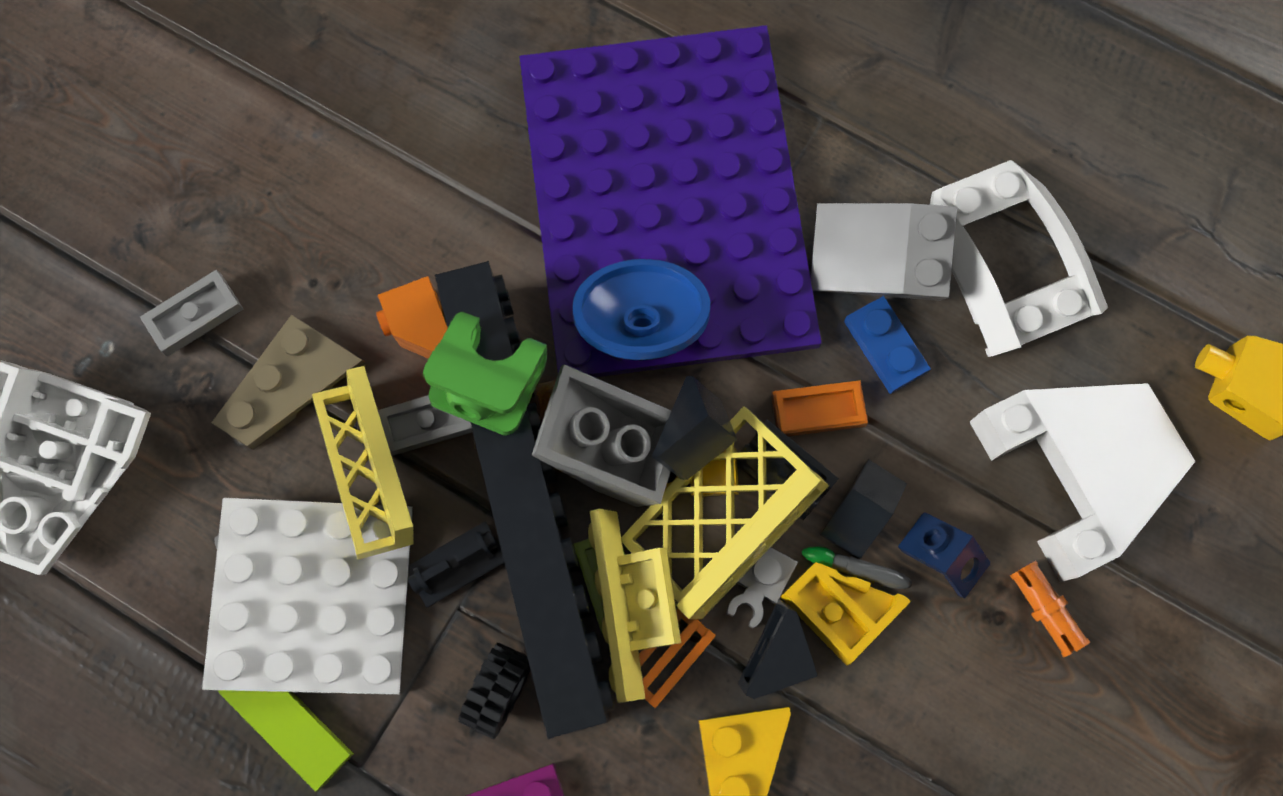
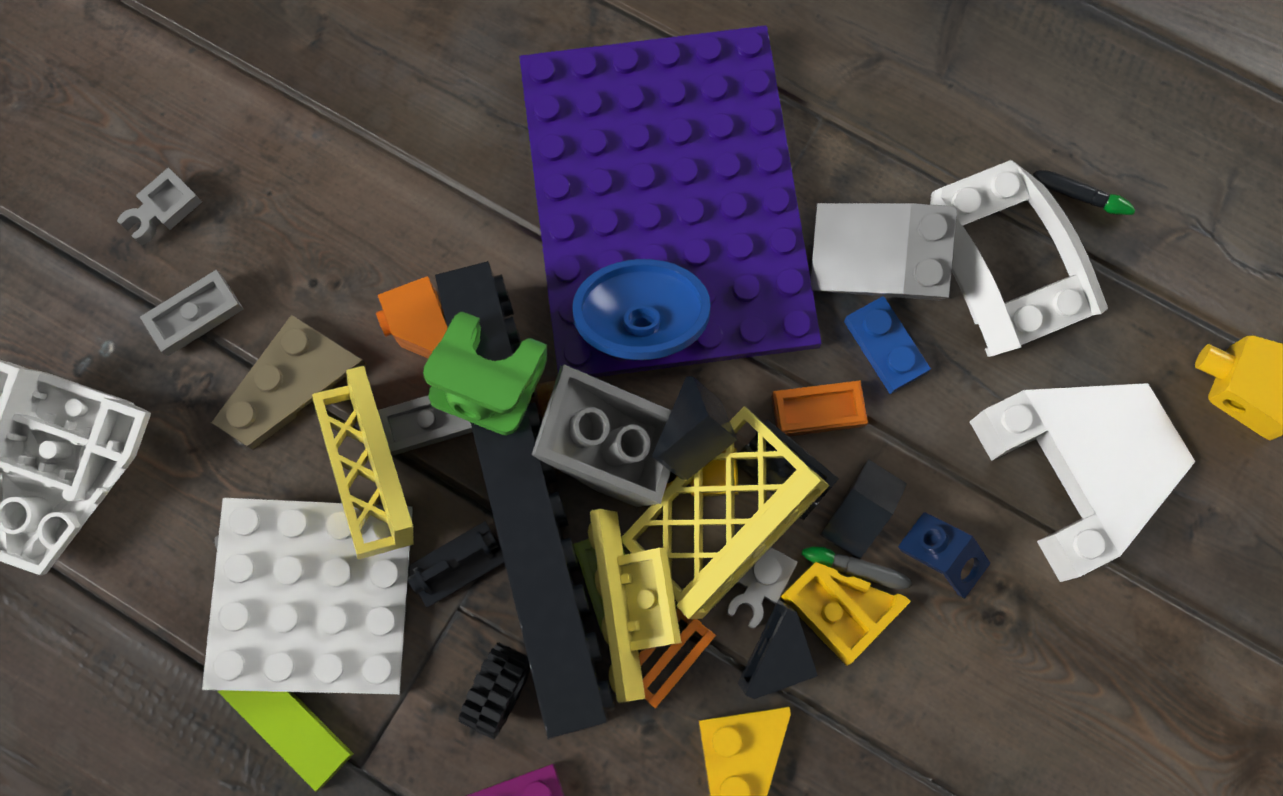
(164, 201): none -> light grey plate
(1050, 609): orange pin -> none
(1110, 203): none -> black piece

